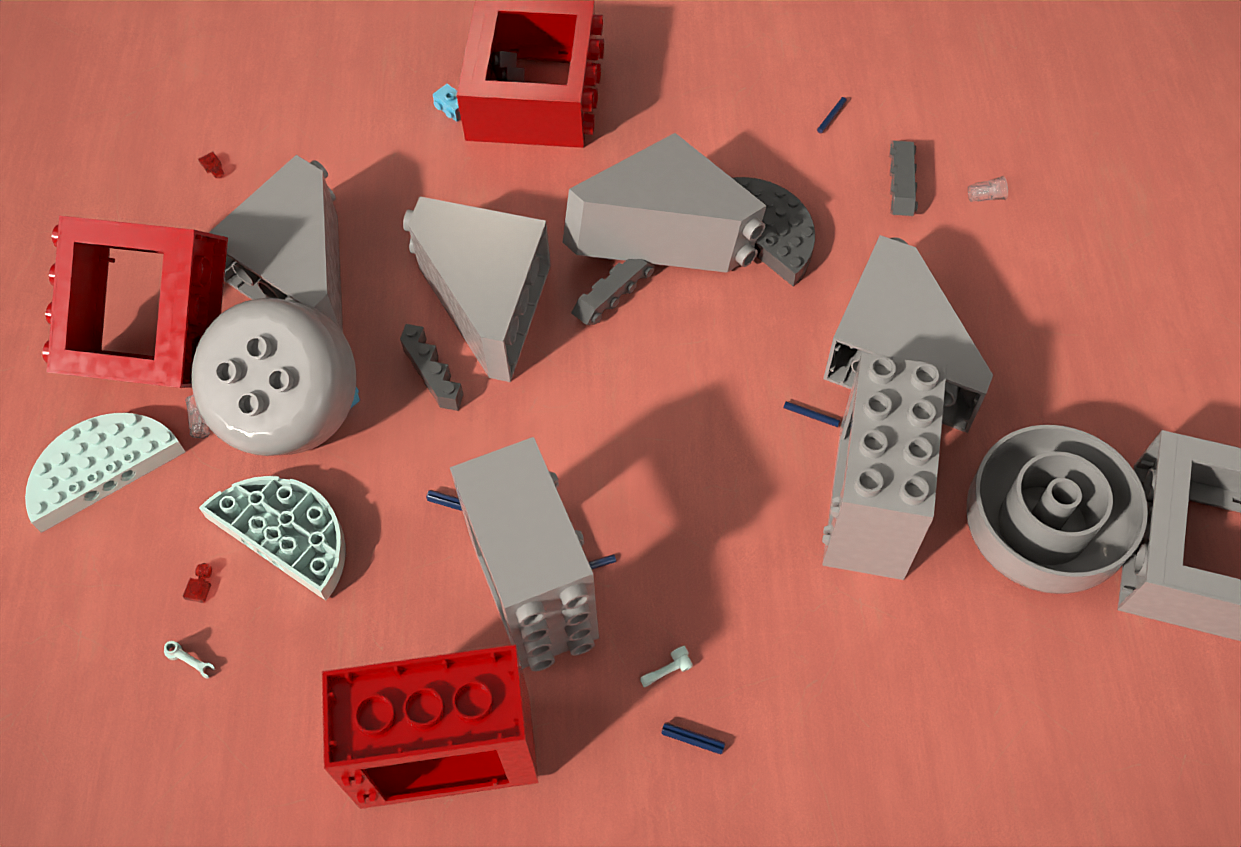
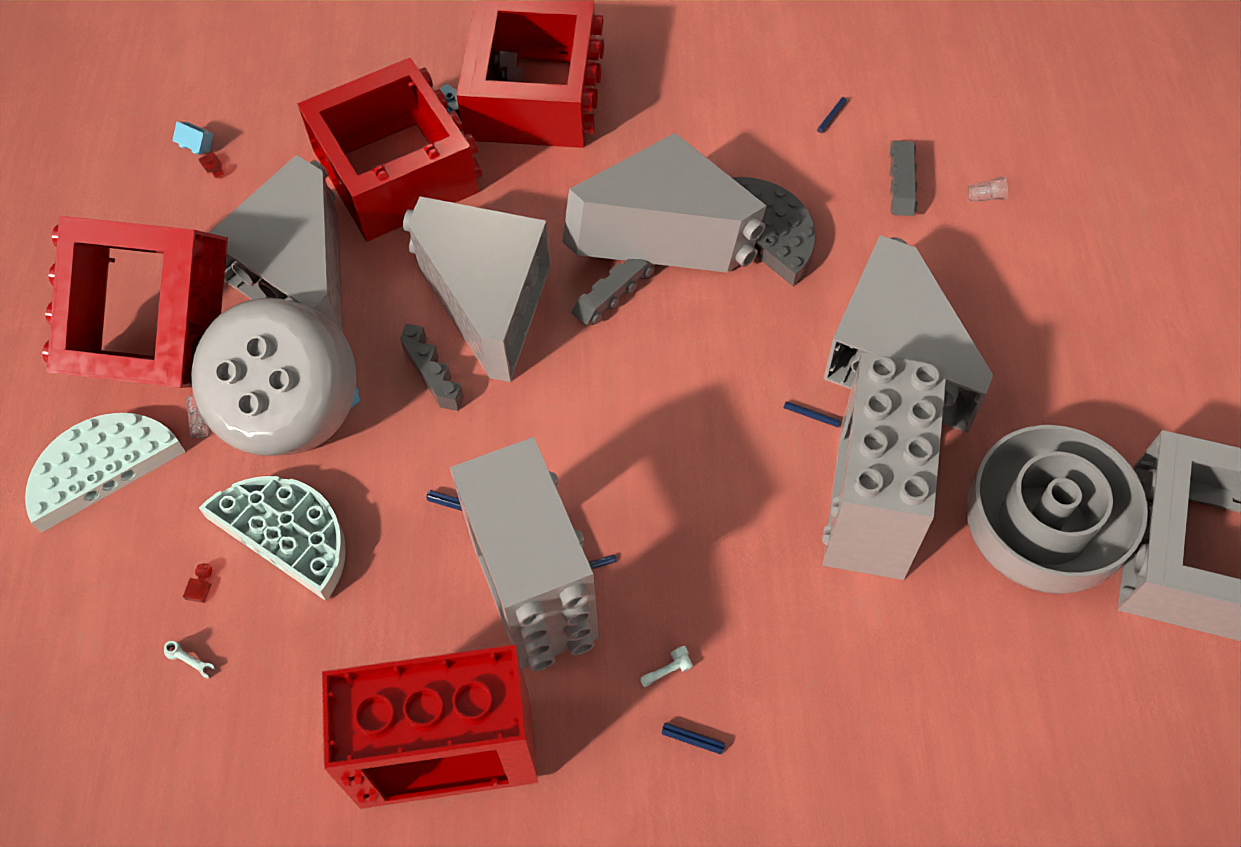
(193, 137): none -> medium azure brick
(375, 109): none -> red door

